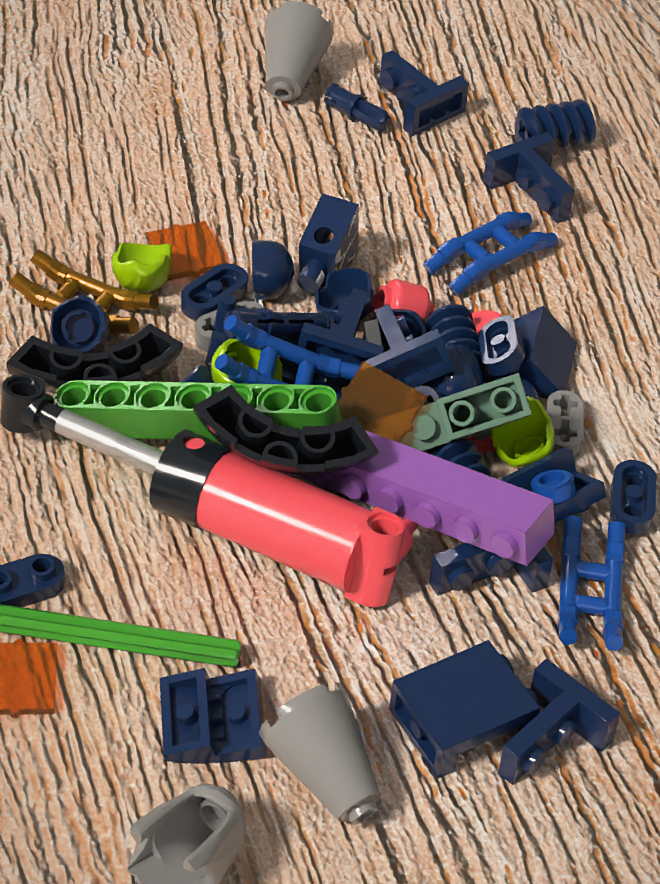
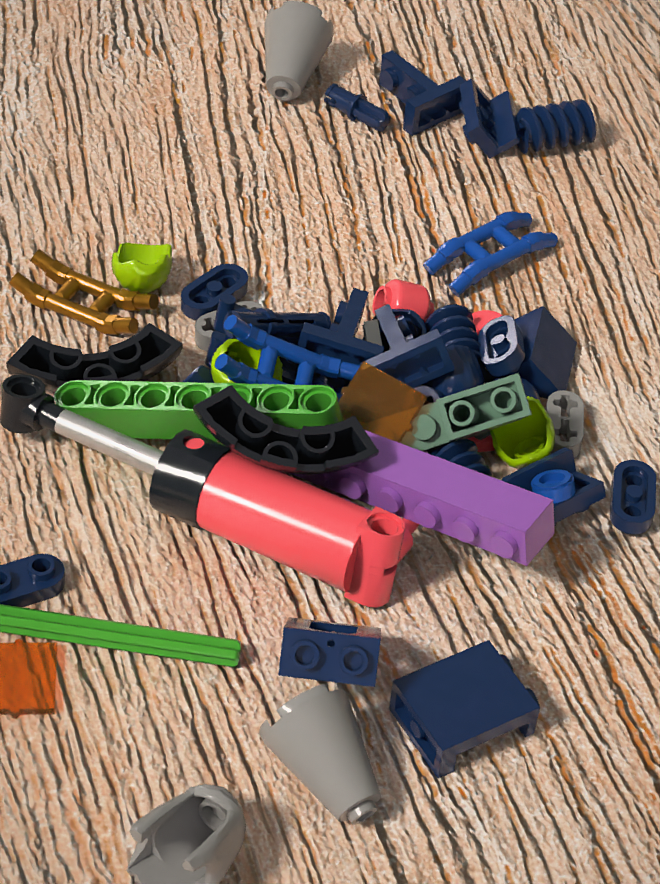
(80, 325): dark blue hair -> none
(192, 249): clear orange piece -> none
(211, 717): dark blue slope -> none
(271, 269): dark blue hair -> none
(317, 252): dark blue torso -> none
(319, 654): none -> dark blue panel
(339, 288): dark blue hair -> none
(469, 564): dark blue bracket -> none
(487, 121): none -> dark blue bracket
(530, 167): dark blue bracket -> none
(566, 710): dark blue bracket -> none
(610, 572): blue piece -> none

